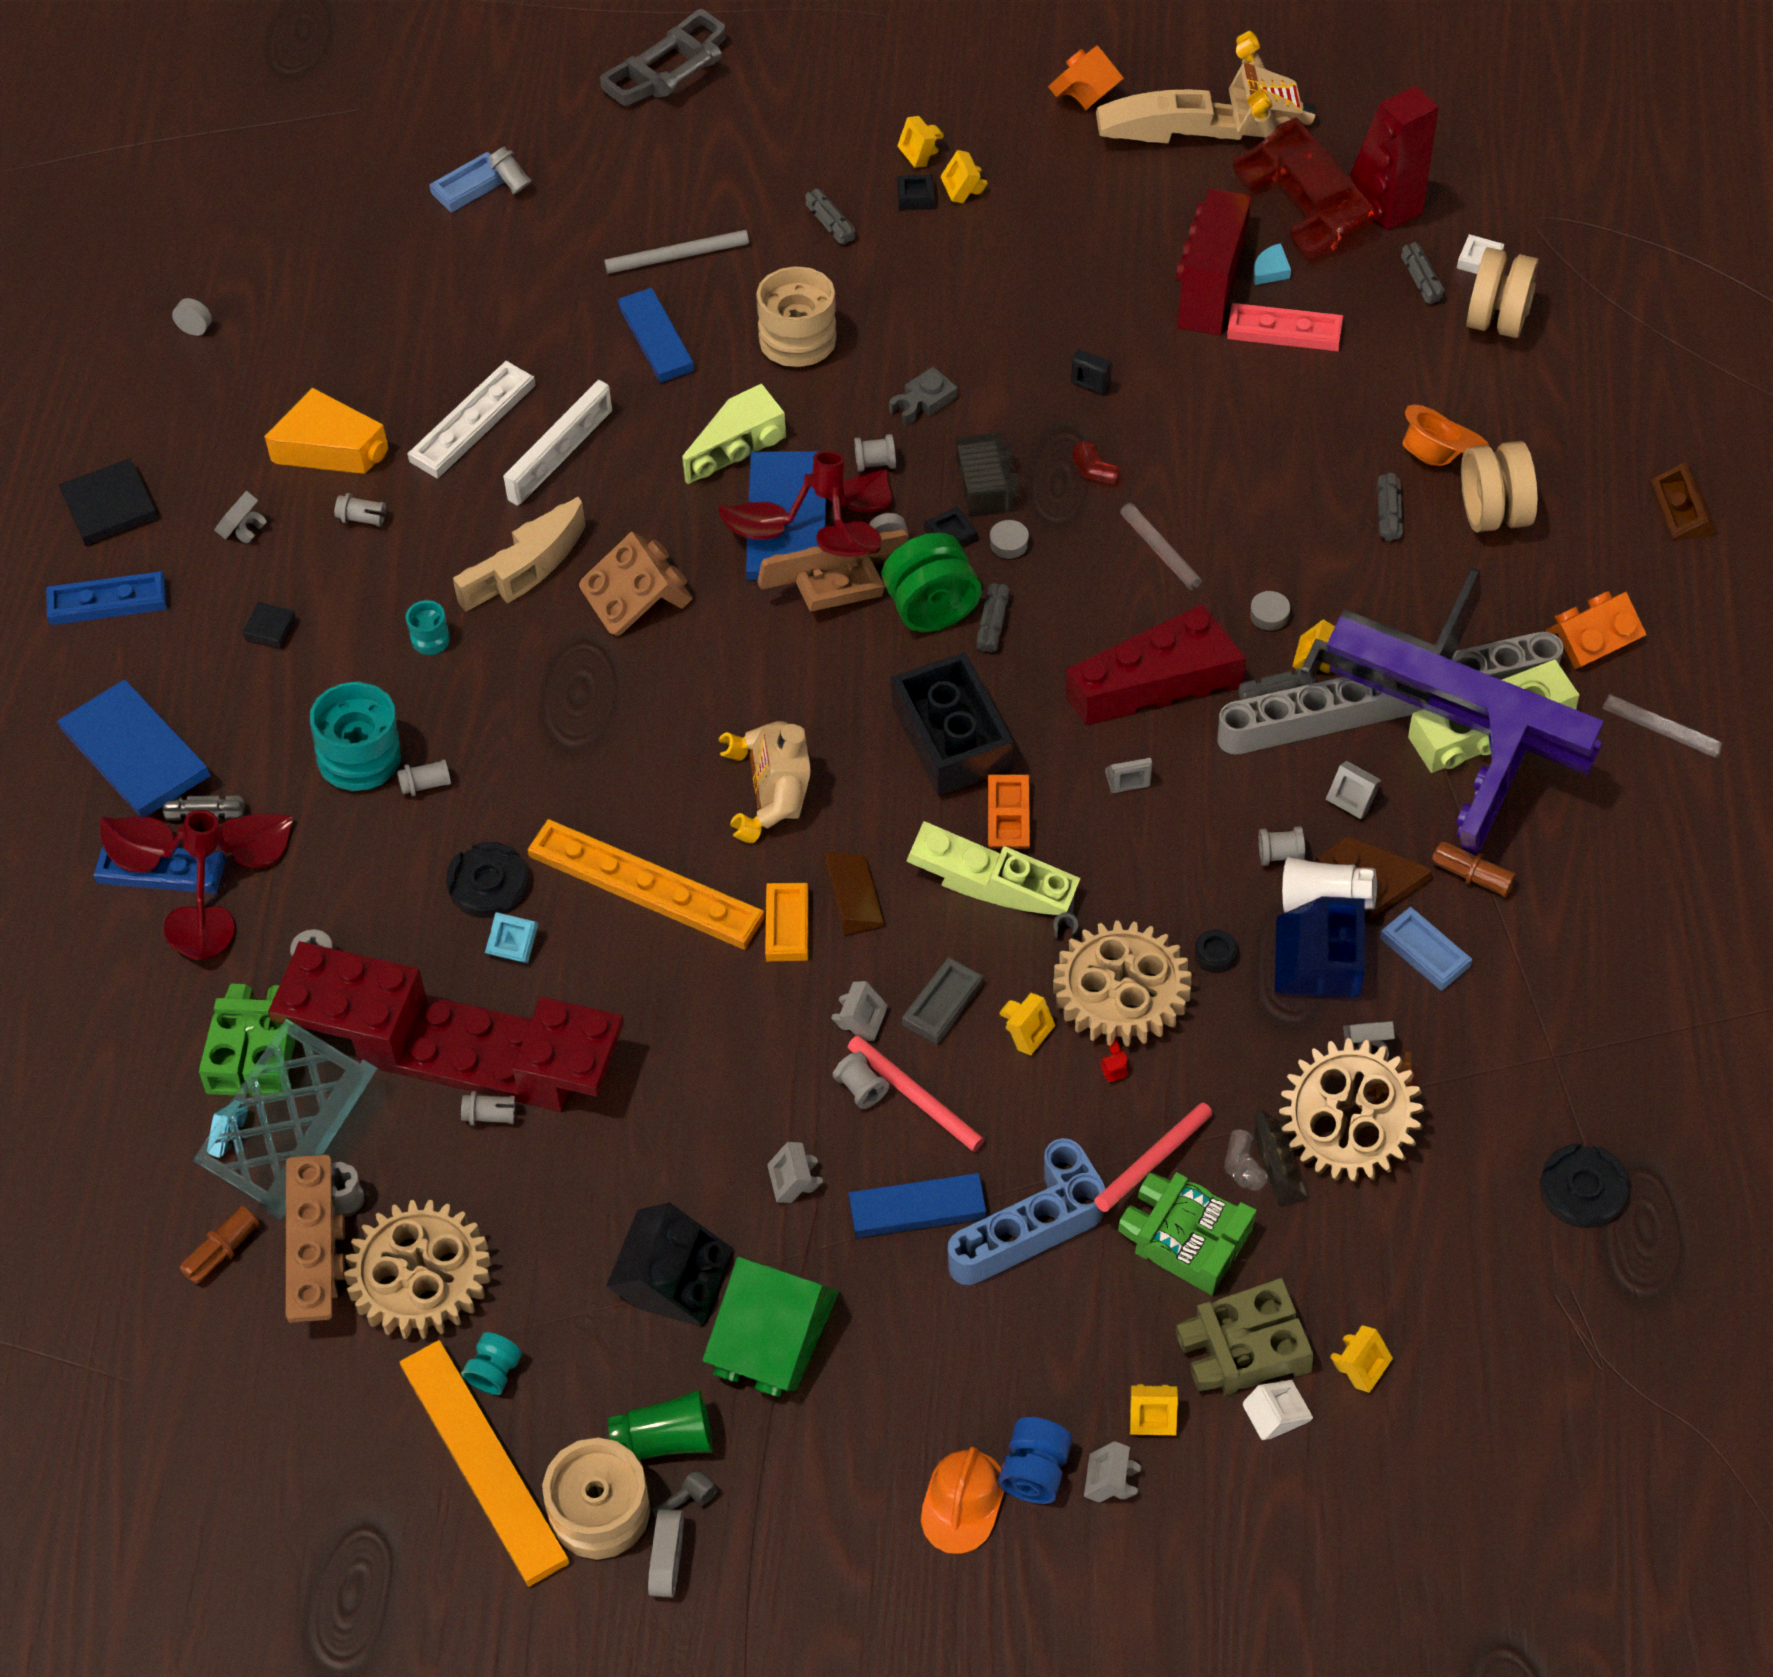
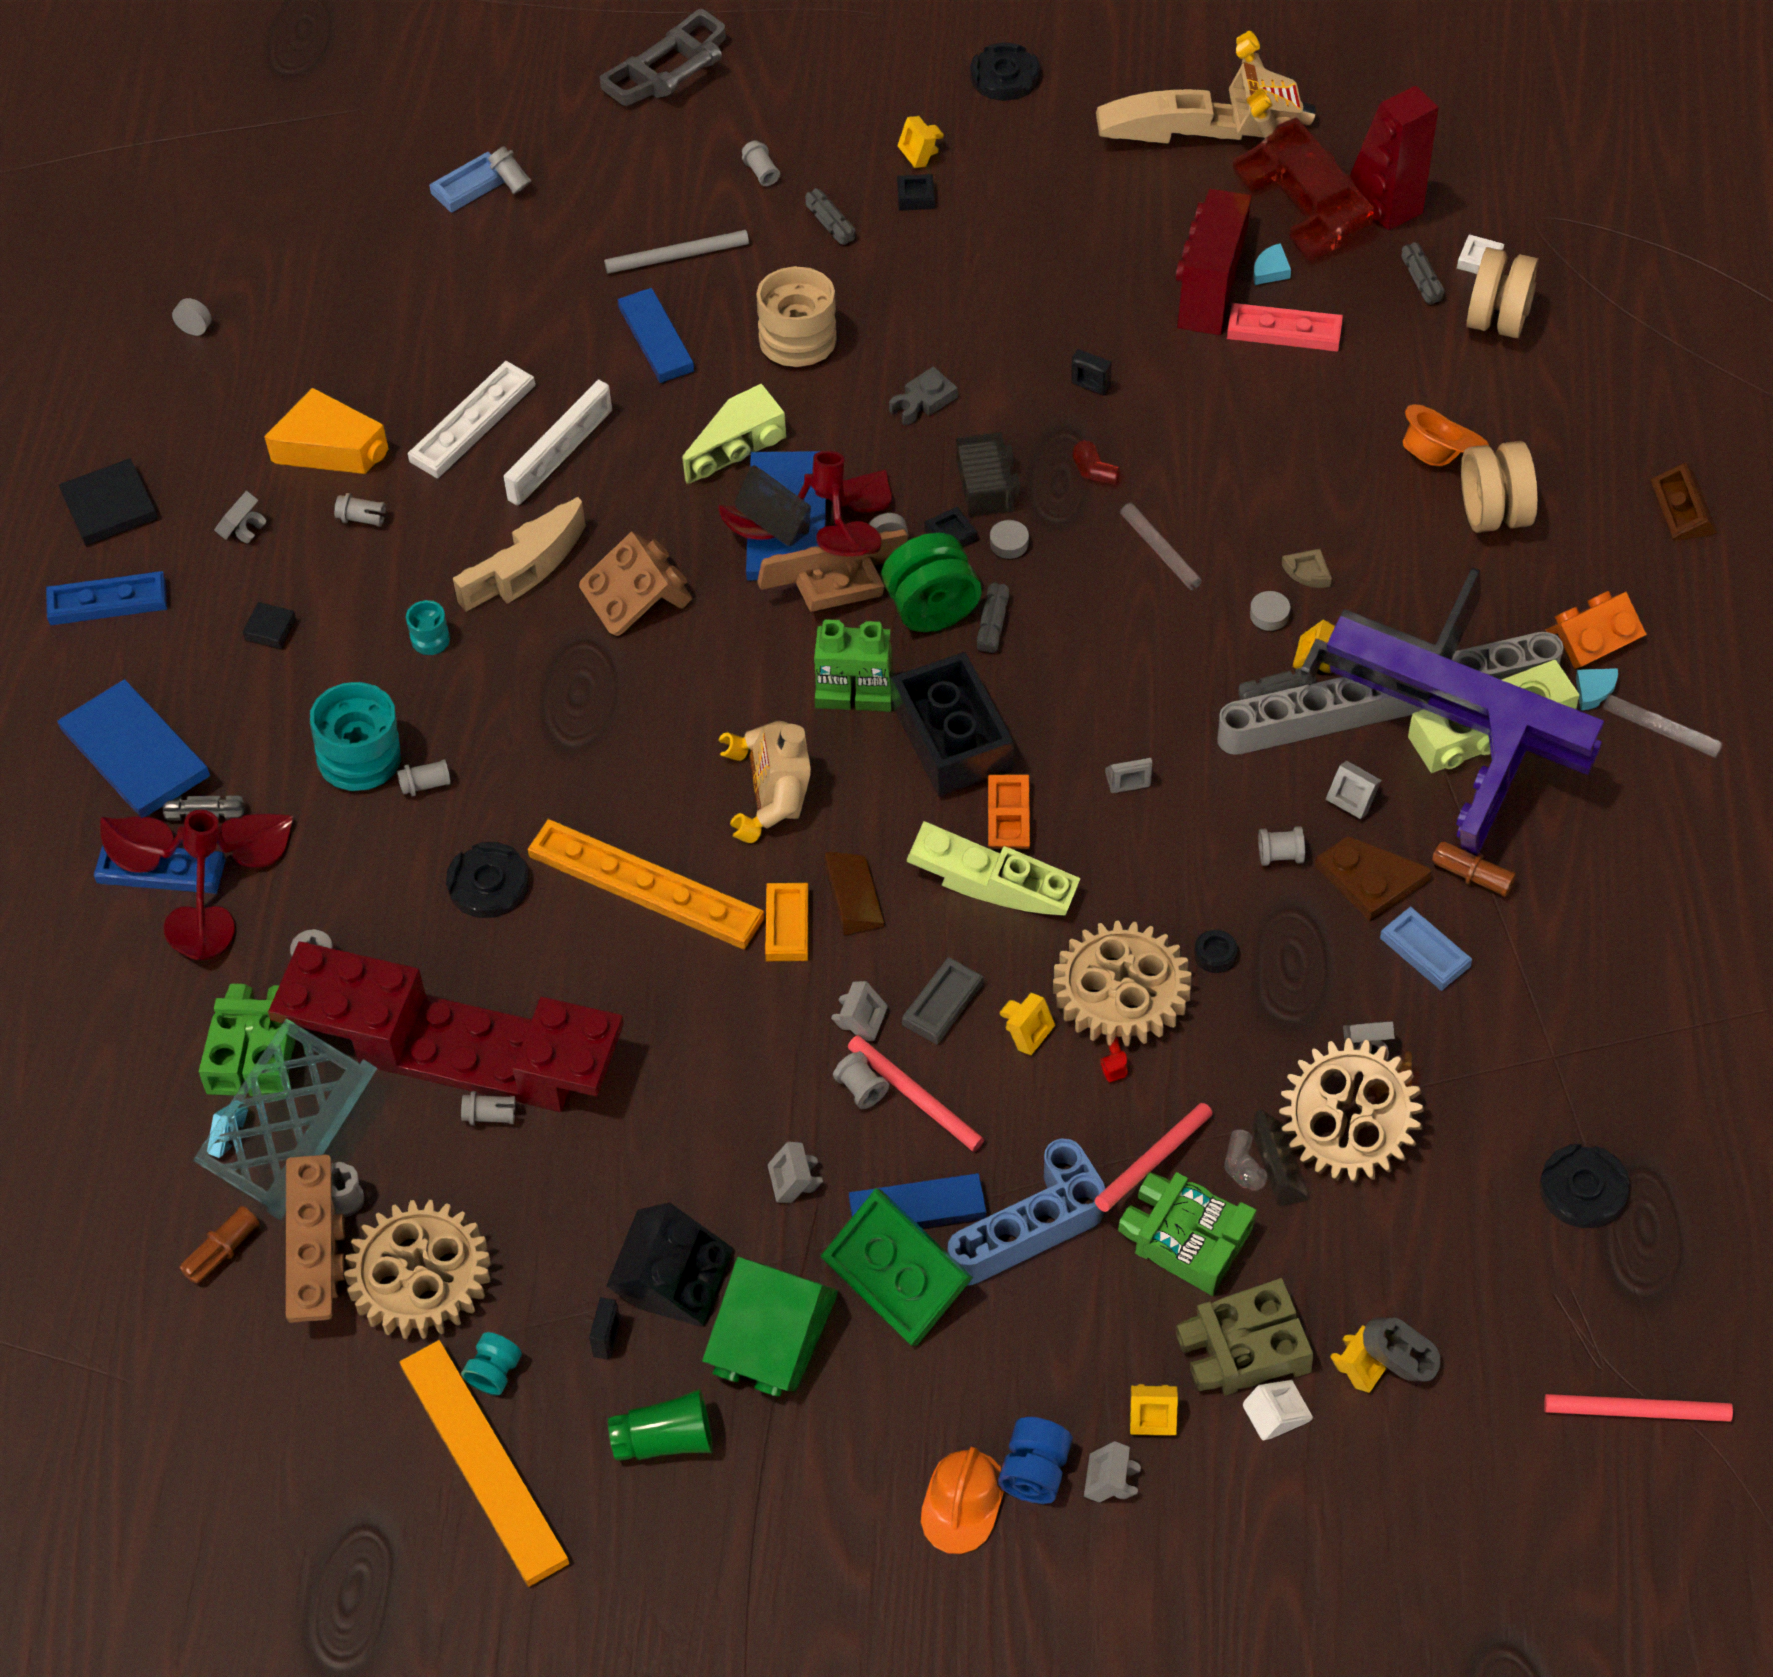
(511, 938): medium azure tile -> none
(596, 1498): tan wheel -> none
(605, 1328): none -> black tile
(666, 1553): light grey beam -> none
(696, 1486): dark grey hand -> none
(756, 156): none -> light grey pin
(773, 507): none -> clear smoke slope
(849, 653): none -> bright green hips
(875, 453): light grey bush -> none
(896, 1267): none -> green tile
(962, 177): yellow tile -> none
(1004, 71): none -> black tile
(1066, 919): dark grey hand -> none
(1087, 77): orange brick -> none
(1155, 667): dark red wedge -> none
(1308, 568): none -> dark tan tile
(1310, 880): white plant -> none
(1321, 948): clear blue slope -> none
(1389, 507): dark grey axle -> none
(1397, 1356): none -> dark grey beam
(1595, 686): none -> medium azure tile
(1638, 1407): none -> coral bar

